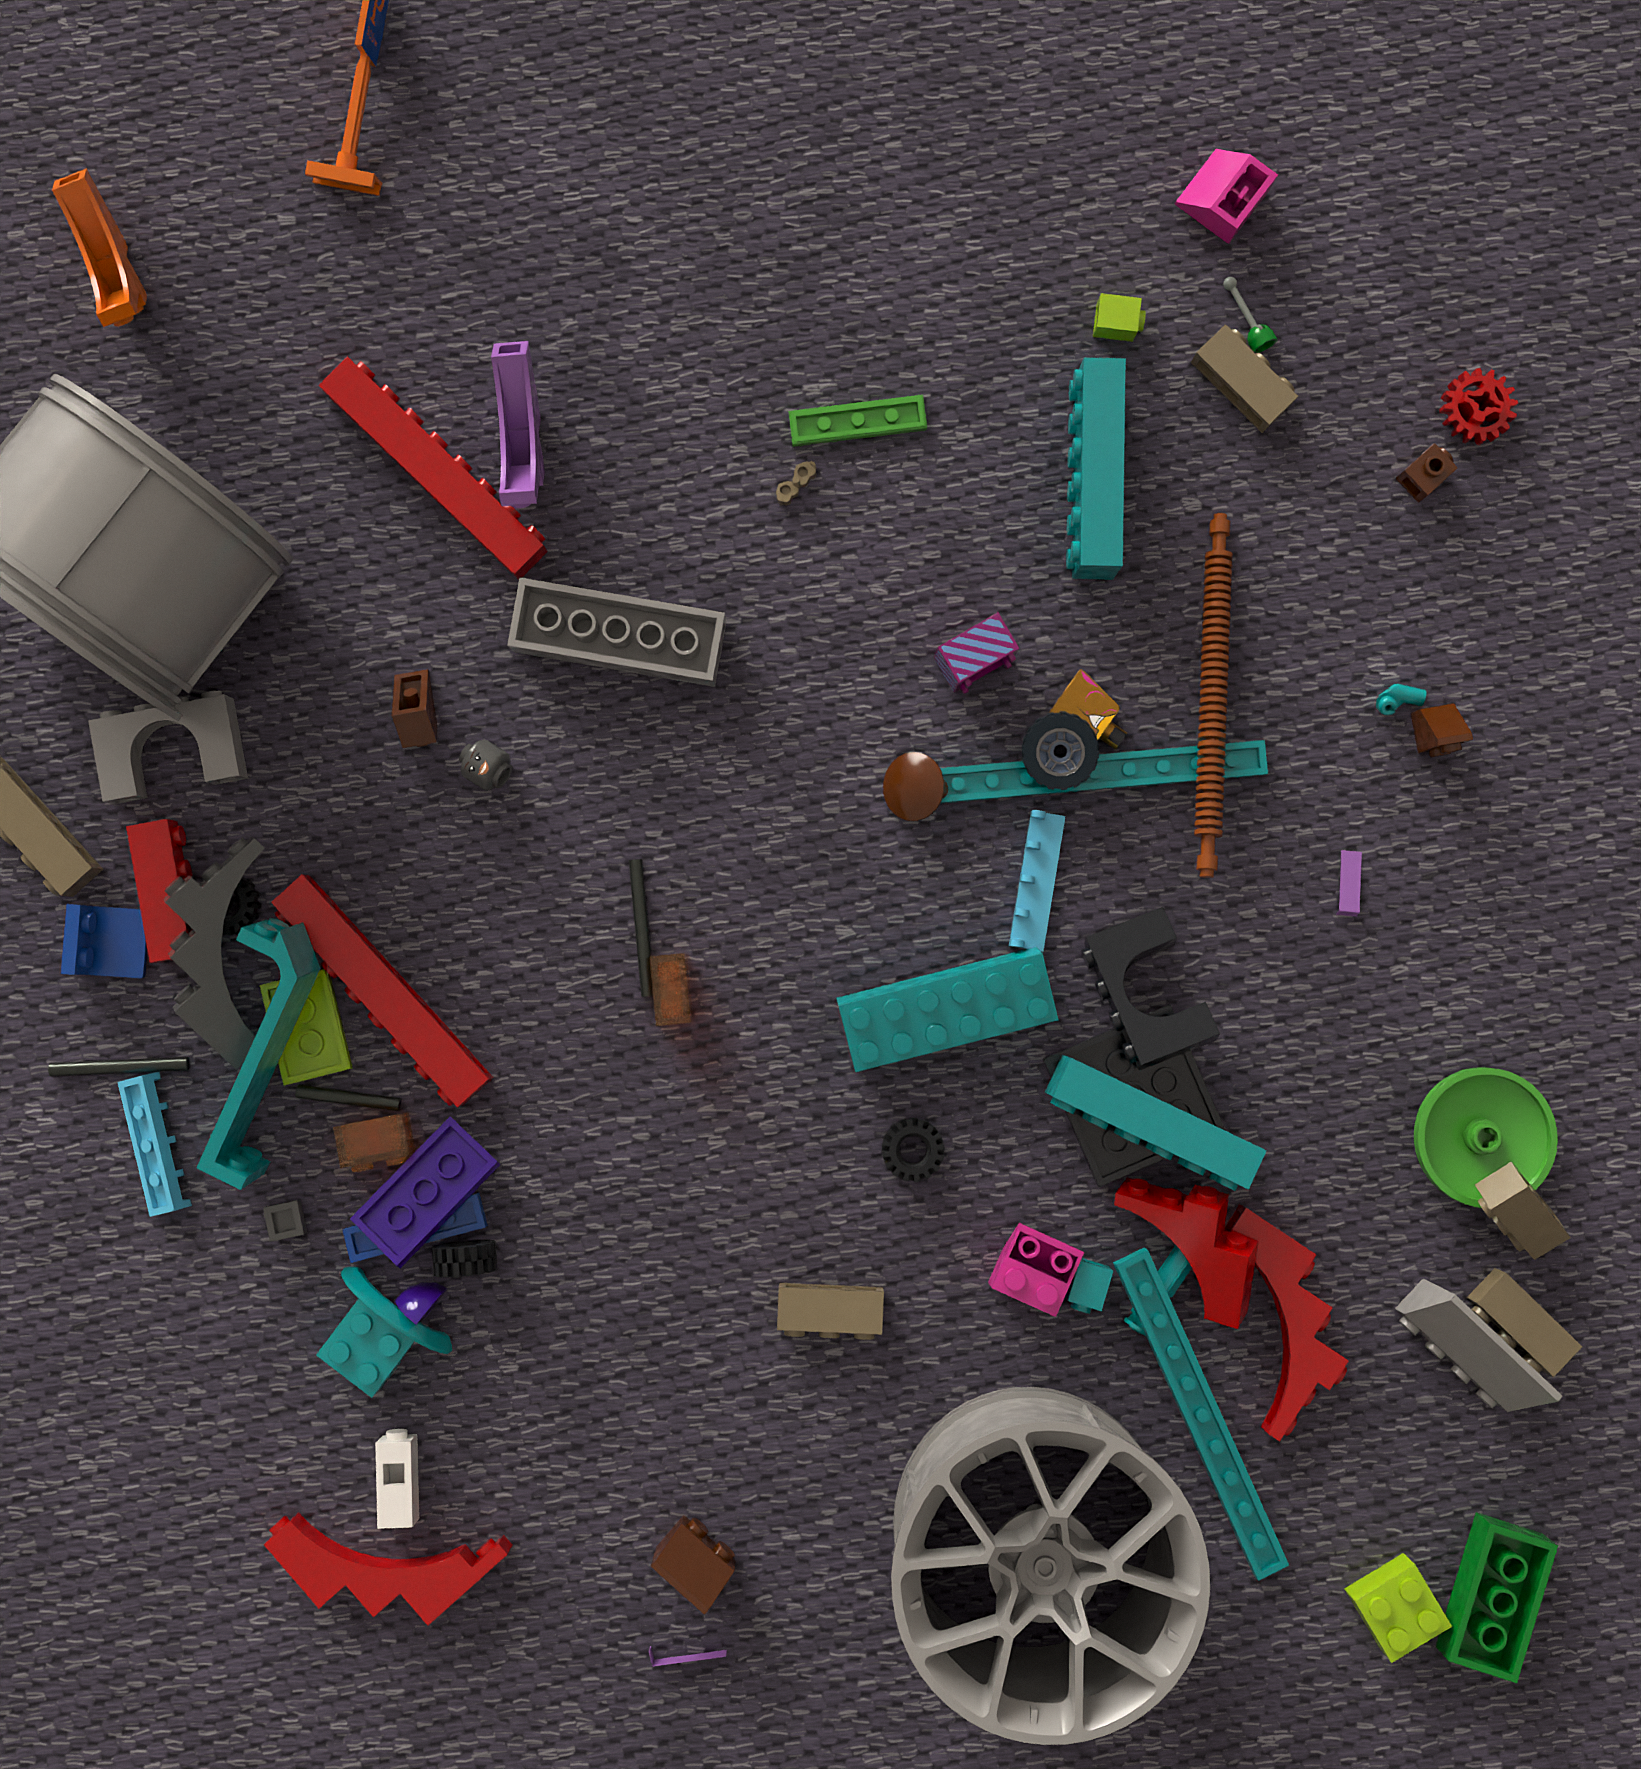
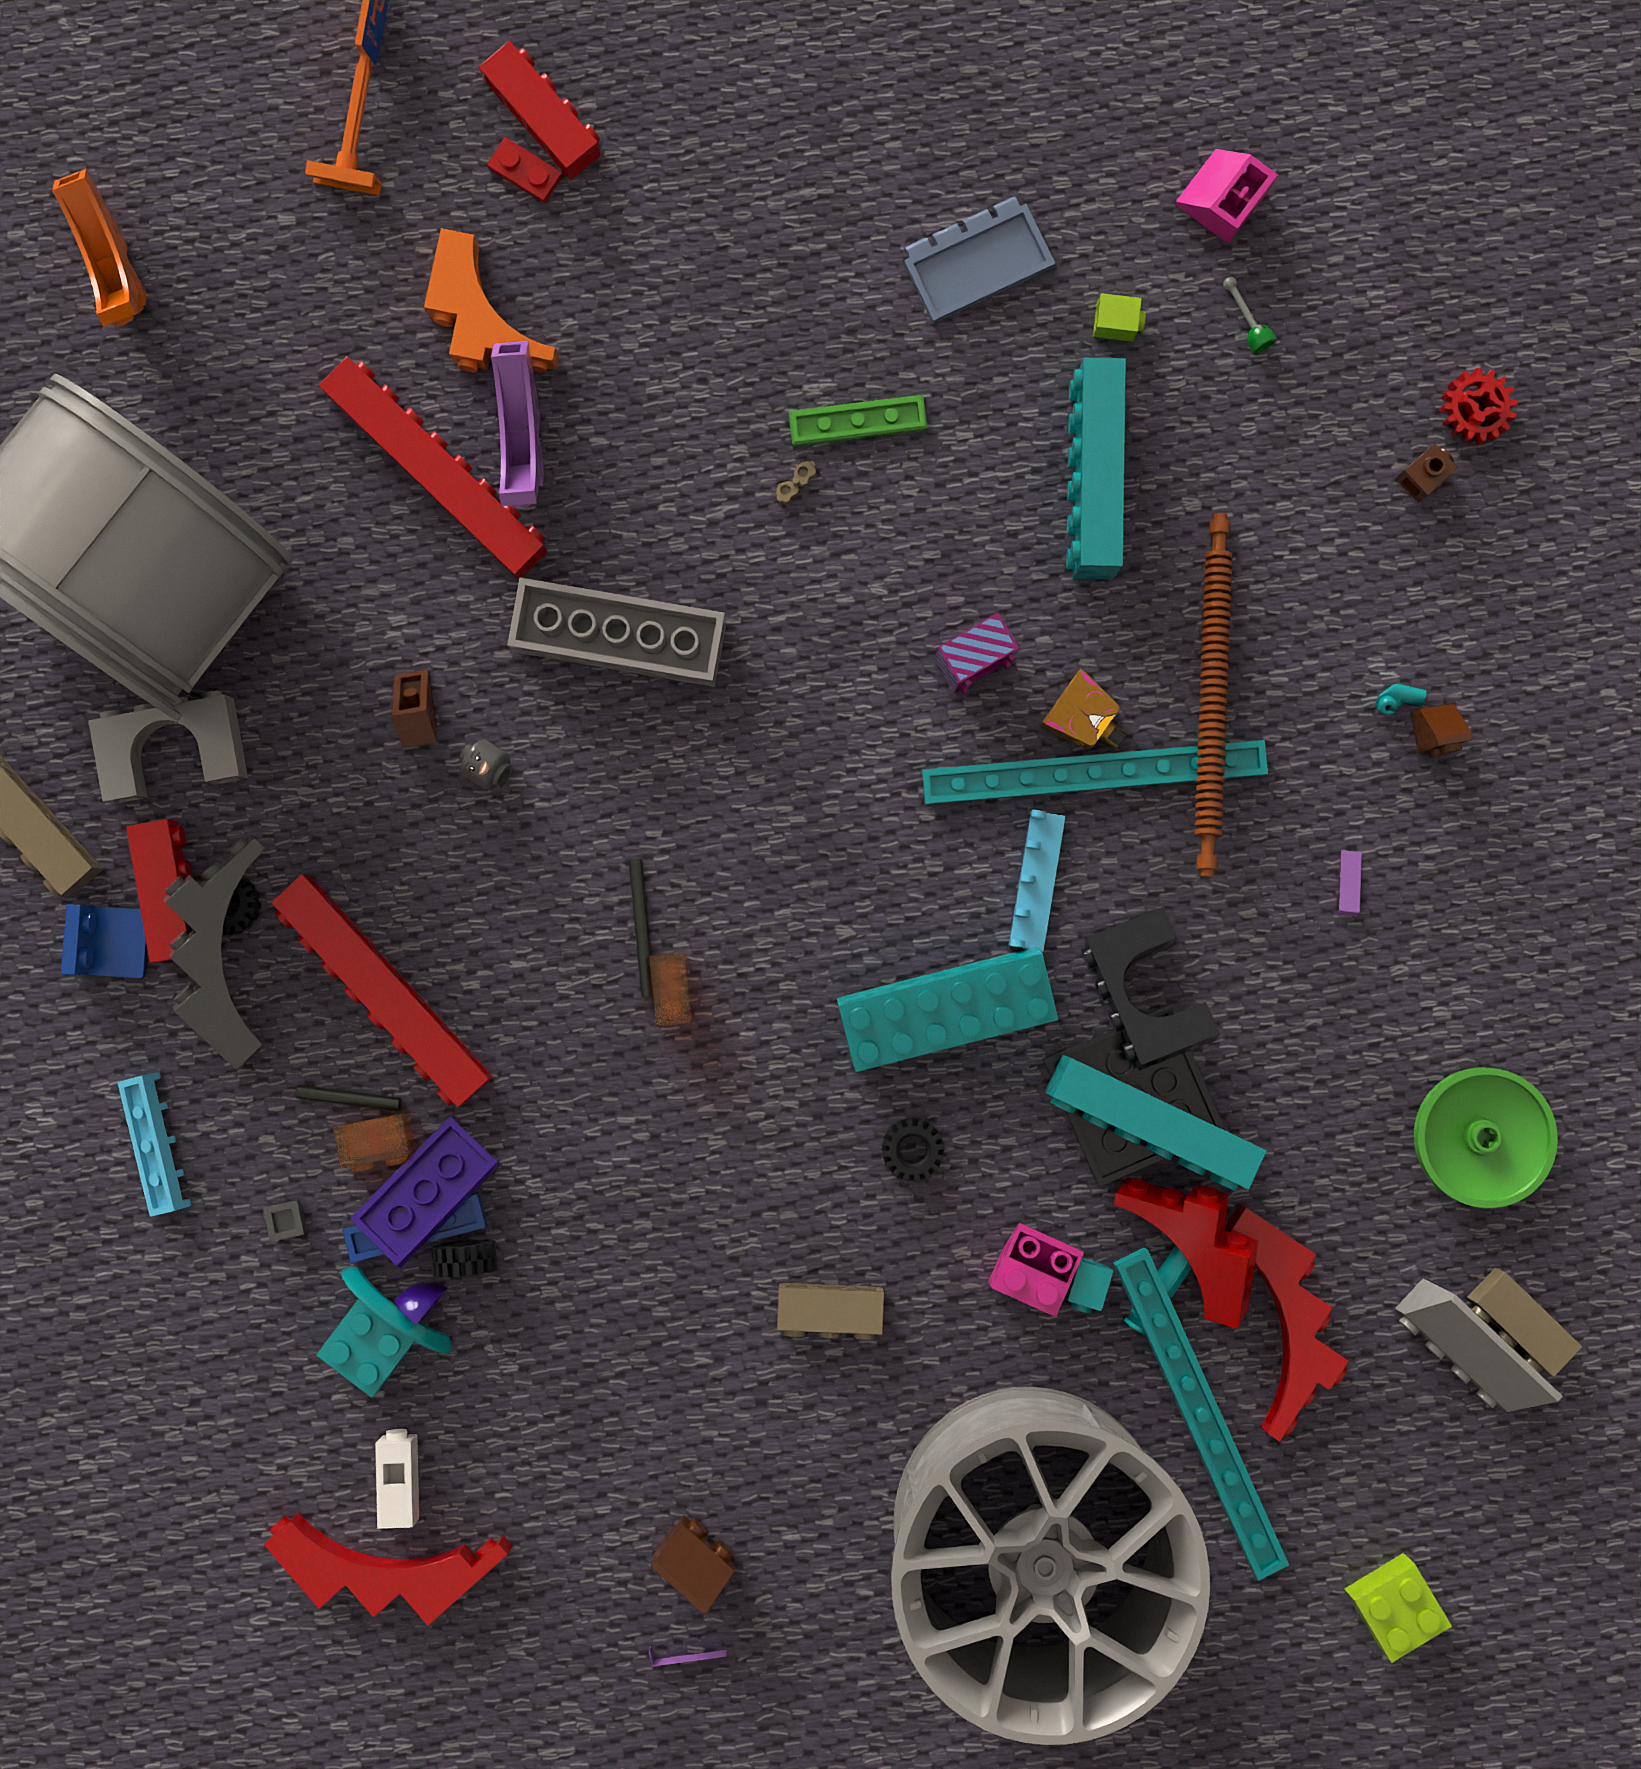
(119, 1066): pearl dark grey bar -> none
(298, 970): teal panel -> none
(318, 1037): lime tile -> none
(458, 298): none -> orange arch
(524, 170): none -> red plate
(540, 110): none -> red brick
(914, 786): reddish brown dish -> none
(979, 261): none -> sand blue hinge
(1057, 770): black wheel -> none
(1244, 378): dark tan brick -> none
(1496, 1597): green brick -> none
(1520, 1212): dark tan brick -> none

